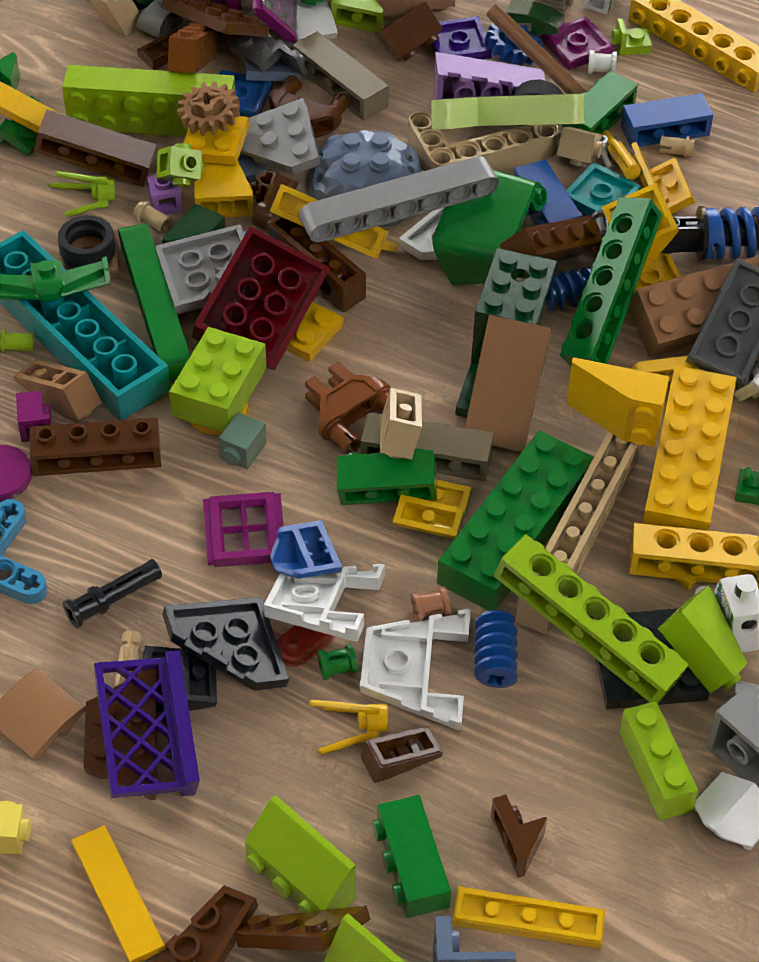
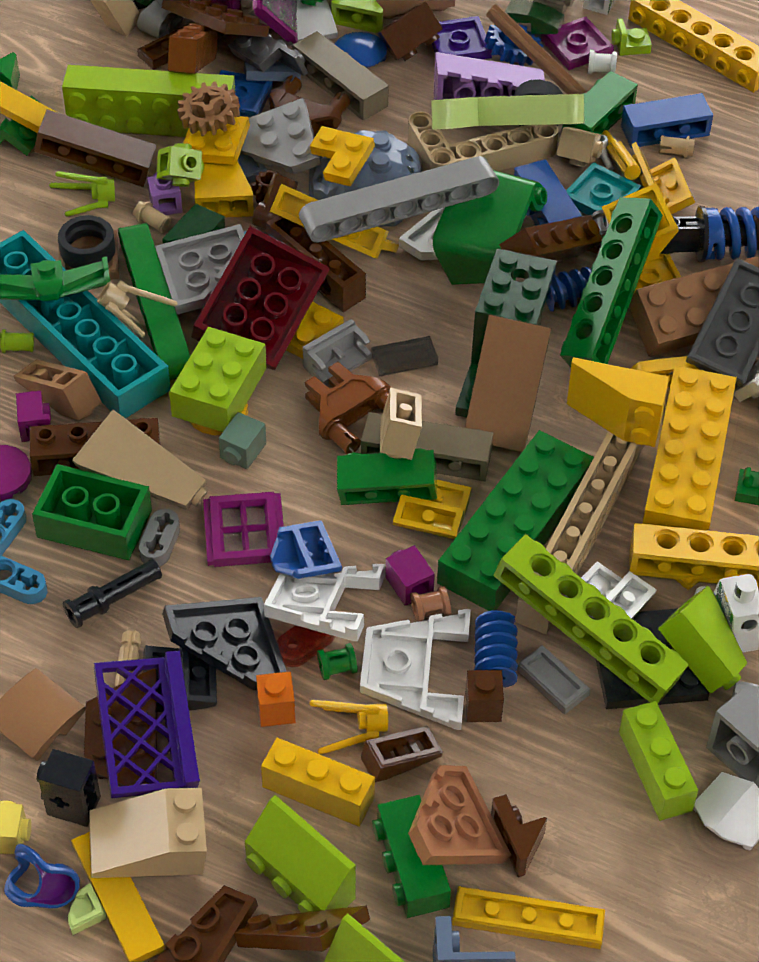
(56, 881): none -> blue piece
(68, 786): none -> black brick
(85, 910): none -> yellowish green tile
(92, 512): none -> green brick
(114, 299): none -> tan plant
(130, 455): none -> tan slope
(149, 835): none -> tan slope
(165, 539): none -> light grey beam
(275, 699): none -> orange brick
(318, 781): none -> yellow brick
(340, 345): none -> light grey hinge
(346, 151): none -> yellow plate
(363, 48): none -> blue dish
(404, 356): none -> clear smoke tile
(409, 573): none -> magenta brick
(455, 822): none -> nougat plate
(484, 696): none -> reddish brown brick
(553, 679): none -> light grey tile
(628, 593): none -> white slope

